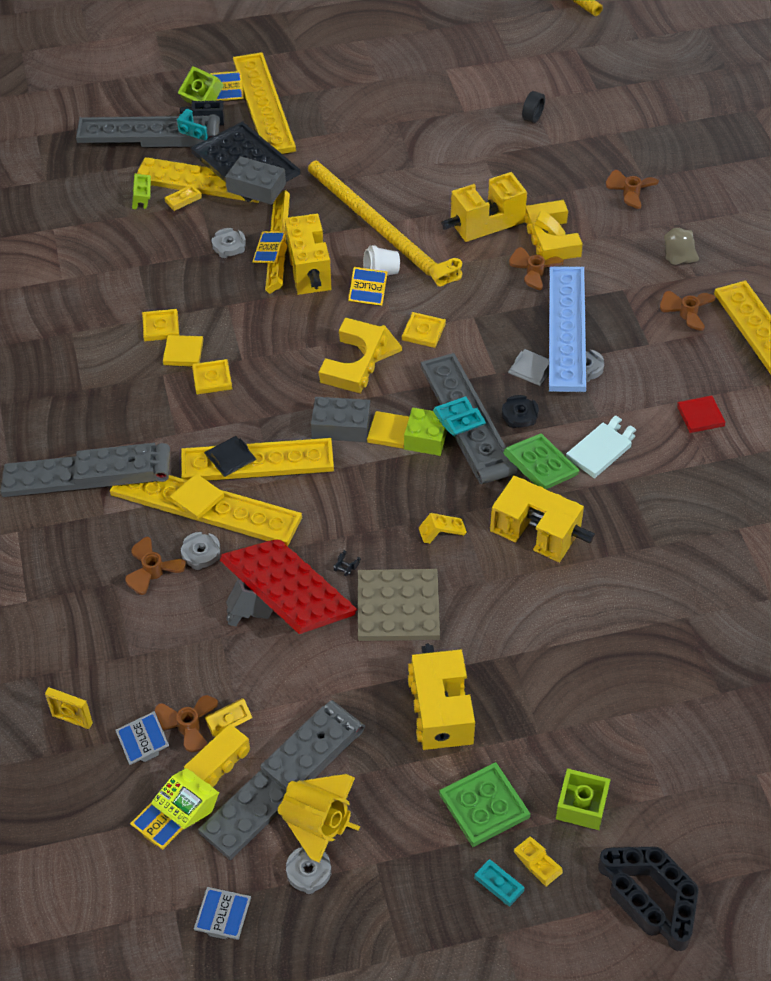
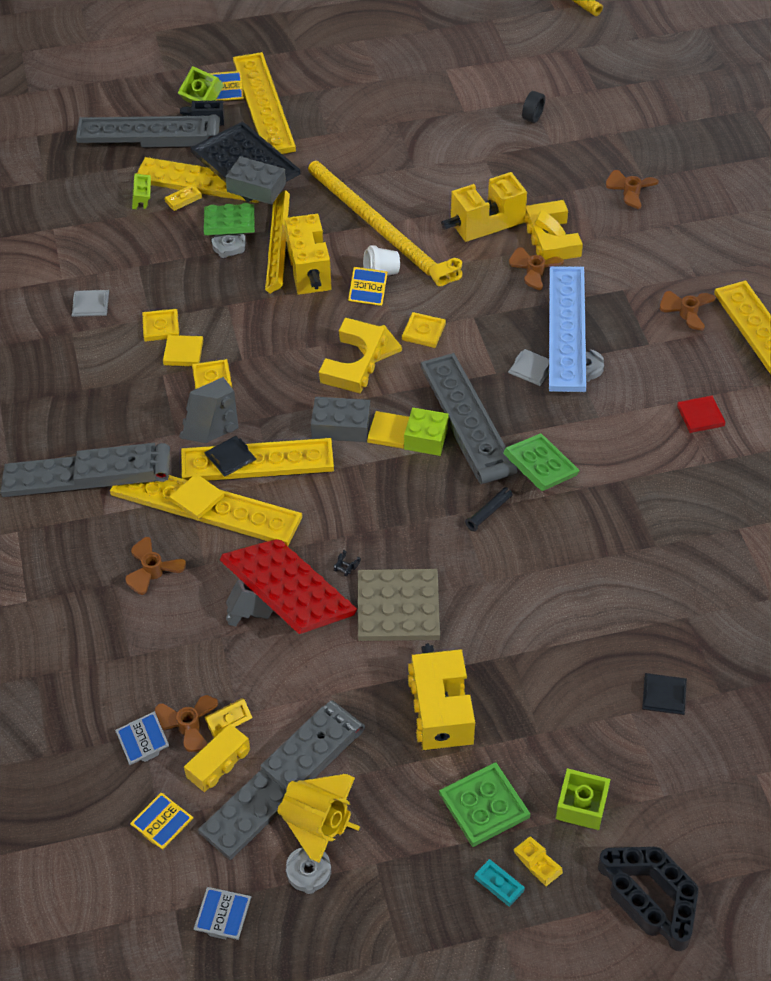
(68, 708): yellow tile -> none
(90, 303): none -> light grey piece
(186, 798): neon yellow slope -> none
(188, 127): teal bracket -> none
(200, 559): light grey plate -> none
(210, 412): none -> dark grey wedge
(229, 219): none -> bright green plate
(270, 247): piece -> none
(440, 523): yellow bracket -> none
(459, 416): teal slope -> none
(488, 509): none -> black pin
(520, 402): black plate -> none
(553, 515): yellow piece -> none
(601, 447): light aqua tile -> none
(664, 694): none -> black piece
(680, 246): dark tan piece -> none

